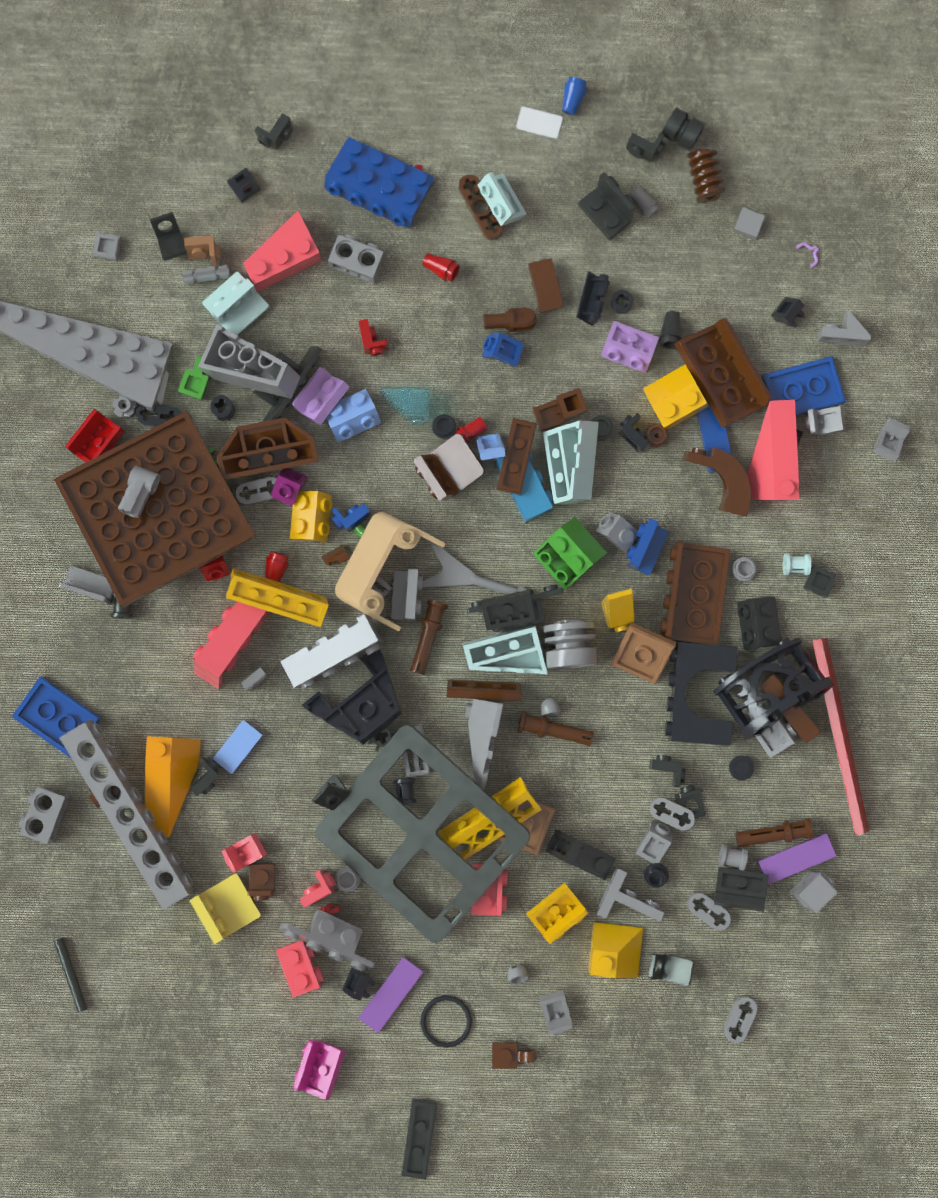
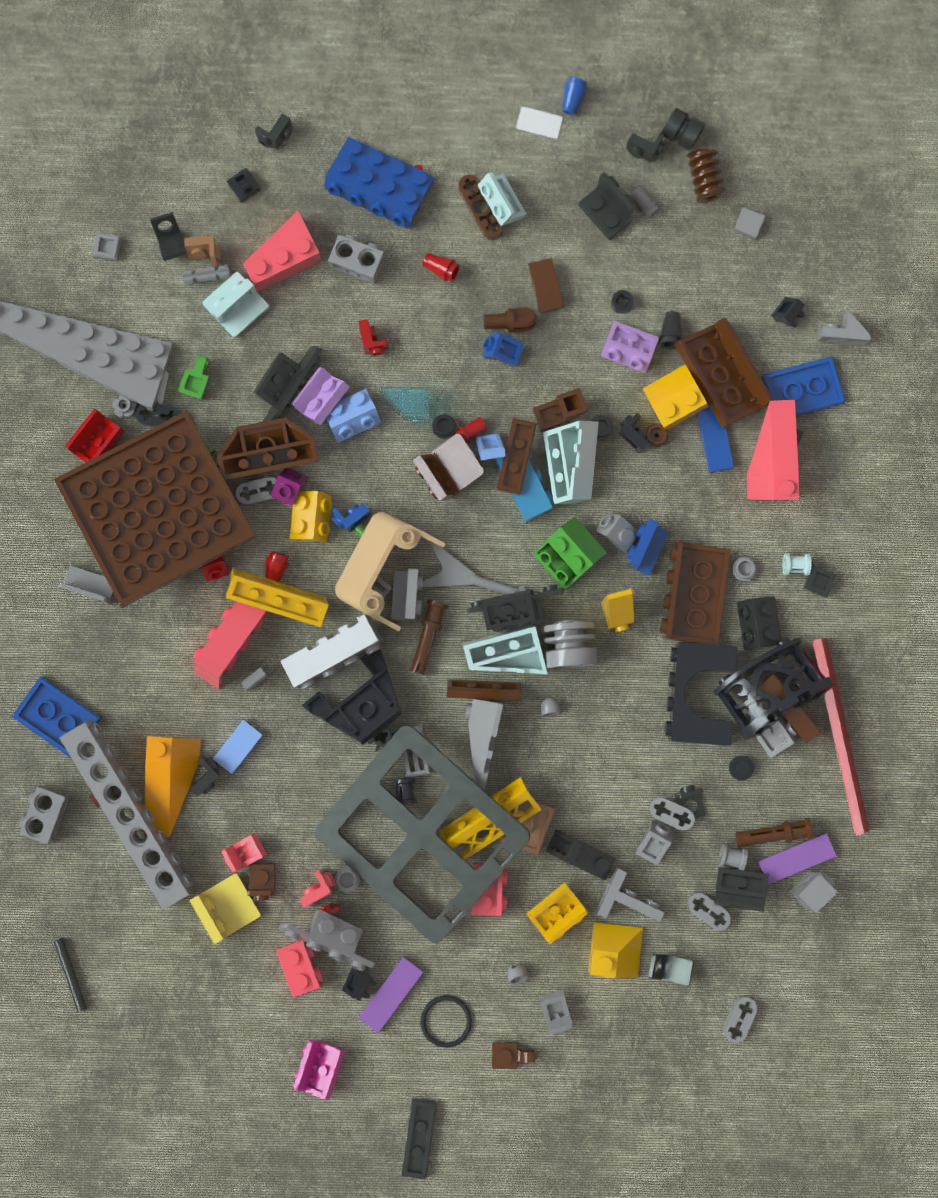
(119, 612): pearl dark grey bush -> none
(140, 485): light grey piece -> none
(217, 402): black bush -> none
(245, 365): light grey wedge -> none
(331, 795): pearl dark grey bracket -> none
(338, 554): reddish brown tile -> none
(542, 727): reddish brown pin -> none
(590, 303): black hinge -> none
(643, 653): medium nougat tile -> none
(656, 875): black plate -> none
(664, 763): pearl dark grey bracket -> none
(736, 485): reddish brown arch -> none
(810, 248): lavender piece -> none
(825, 421): light grey bracket -> none
(891, 439): light grey bracket -> none

